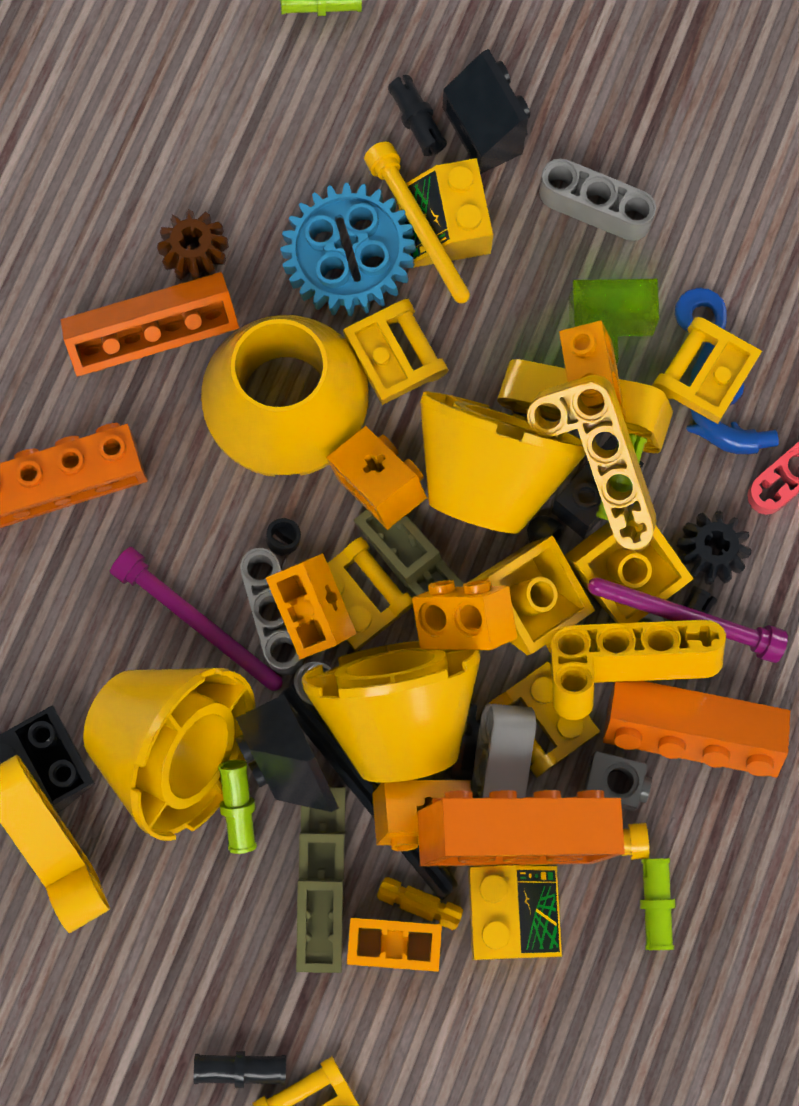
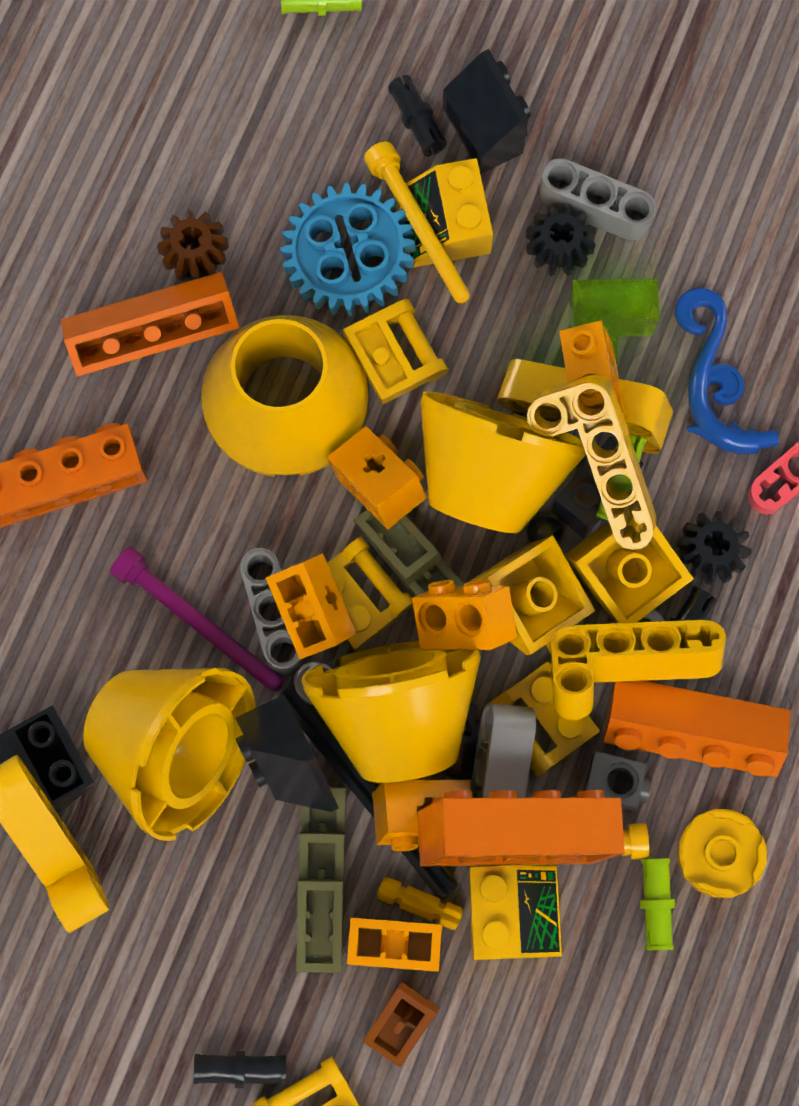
(237, 806): lime pin -> none
(285, 530): black hinge -> none
(401, 1024): none -> dark orange slope
(562, 253): none -> black gear
(719, 376): yellow plate -> none
(721, 853): none -> yellow tile
(767, 642): magenta piece -> none

